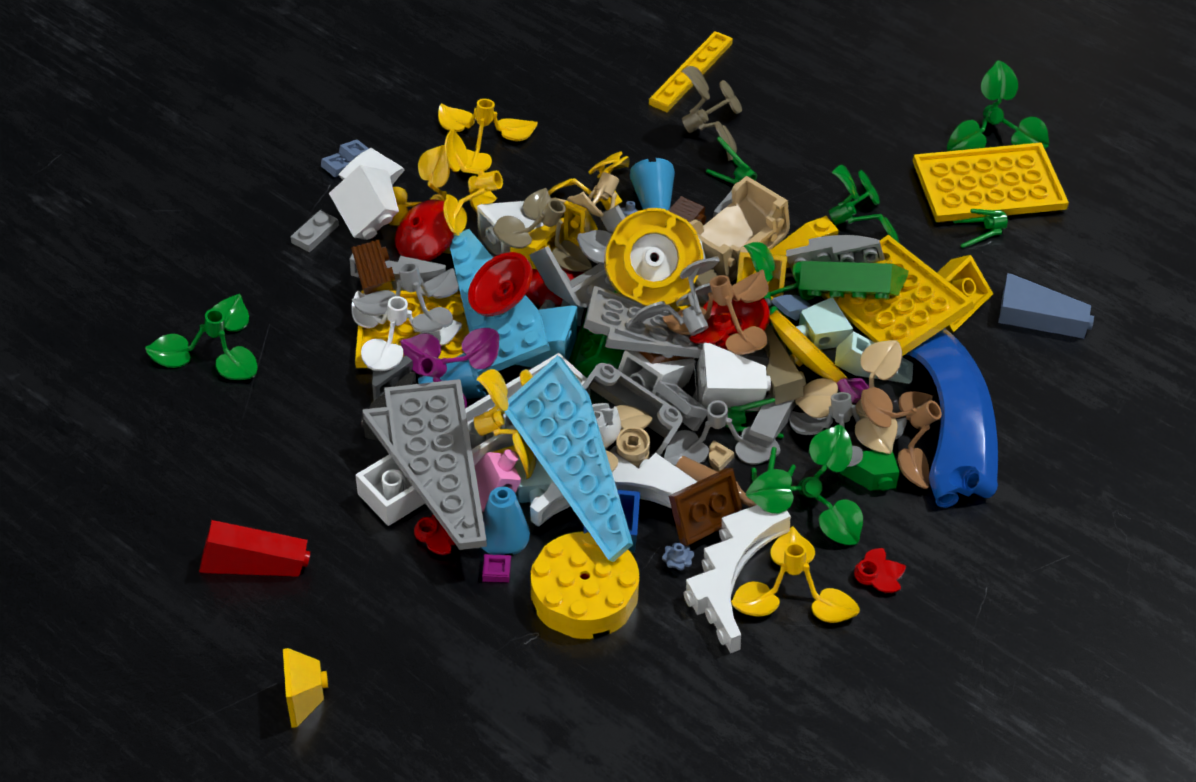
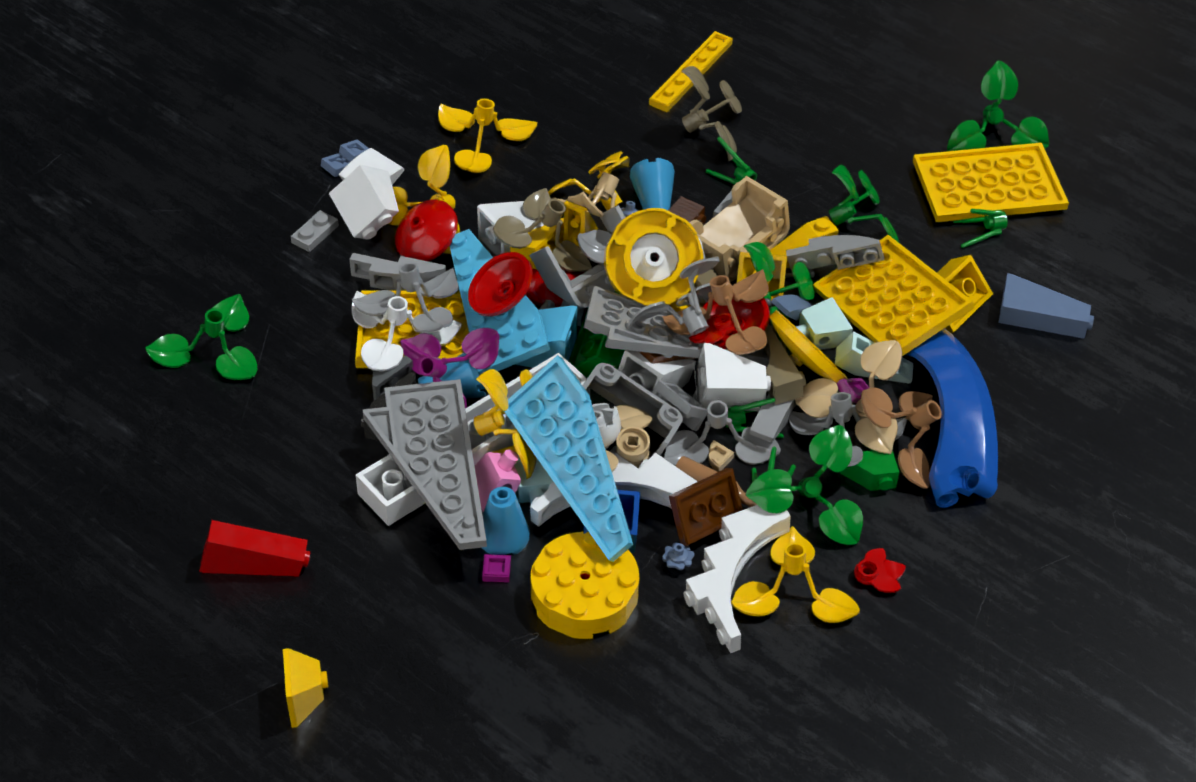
(372, 267): reddish brown brick -> none
(437, 539): red plate -> none
(479, 187): yellow plant -> none
(852, 278): green slope -> none

